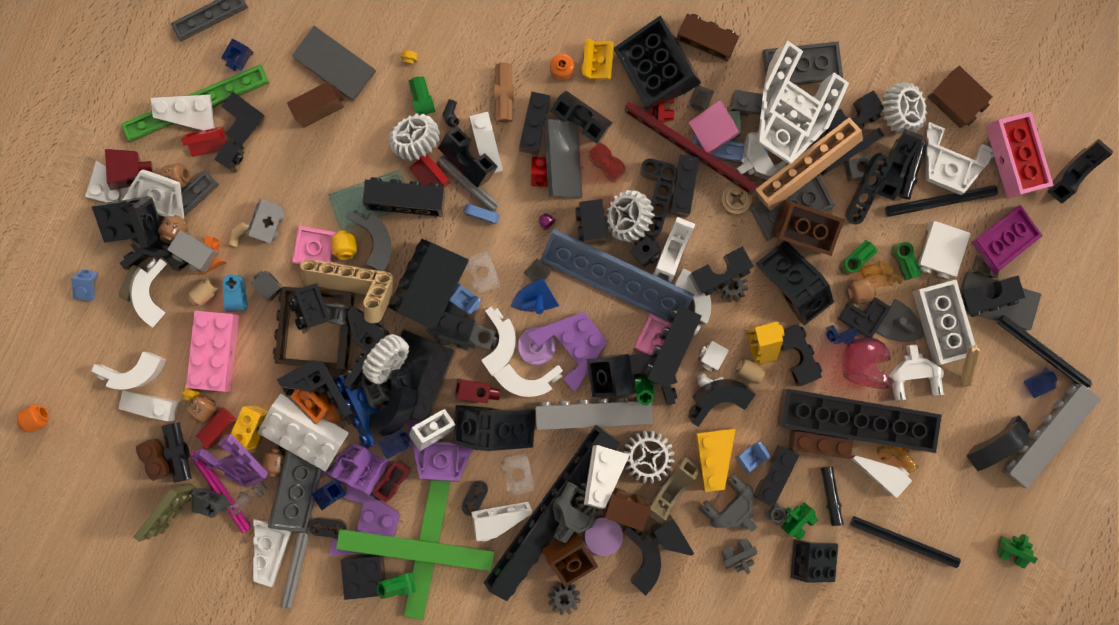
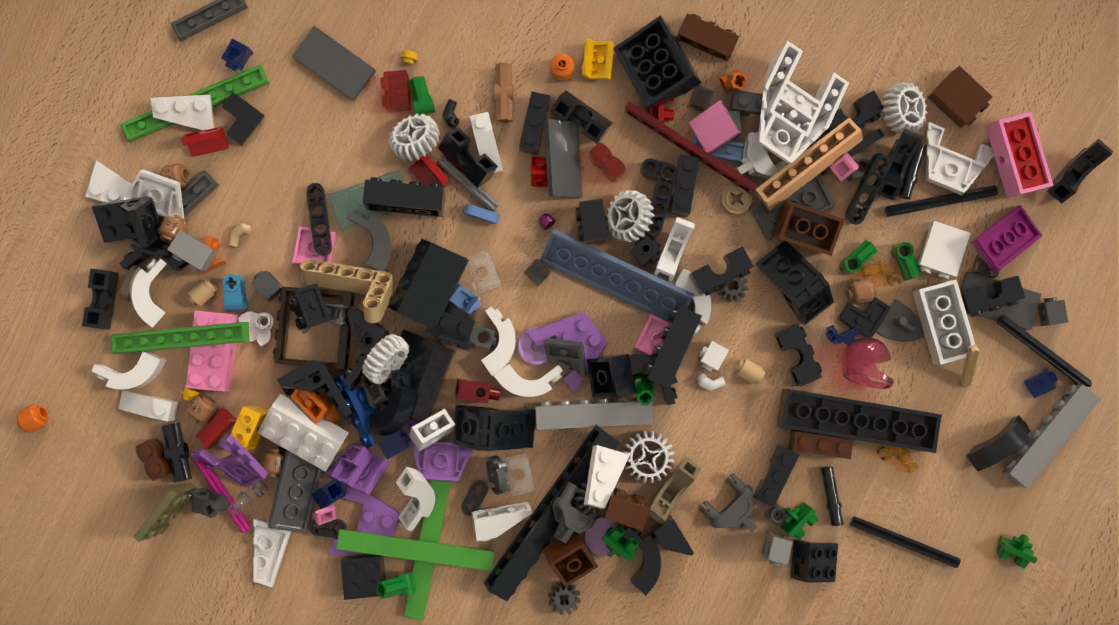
(83, 285): medium blue bracket -> none
(101, 309): none -> black arch
(123, 167): dark red torso -> none
(180, 338): none -> bright green tile
(230, 155): black brick -> none
(257, 330): none -> white plate
(263, 211): light grey brick -> none
(294, 571): light grey axle -> none
(316, 104): reddish brown brick -> none
(319, 219): none -> black beam
(324, 515): none -> bright pink slope
(344, 245): yellow head -> none
(390, 484): dark red brick -> none
(396, 91): none -> clear red brick
(422, 497): none -> white arch
(496, 473): none -> dark grey plate
(535, 297): blue shield -> none
(567, 354): none -> dark grey wing
(618, 544): none -> green hips
(714, 456): yellow wedge -> none
(718, 392): black arch -> none
(733, 81): none -> orange piece
(747, 552): dark grey hips -> none
(752, 456): medium blue bracket -> none
(765, 342): yellow wedge -> none
(776, 548): none -> light grey brick
(815, 63): dark grey tile -> none
(844, 167): none -> bright pink slope
(890, 478): white slope -> none
(916, 367): white connector -> none
(1052, 312): none -> dark grey brick

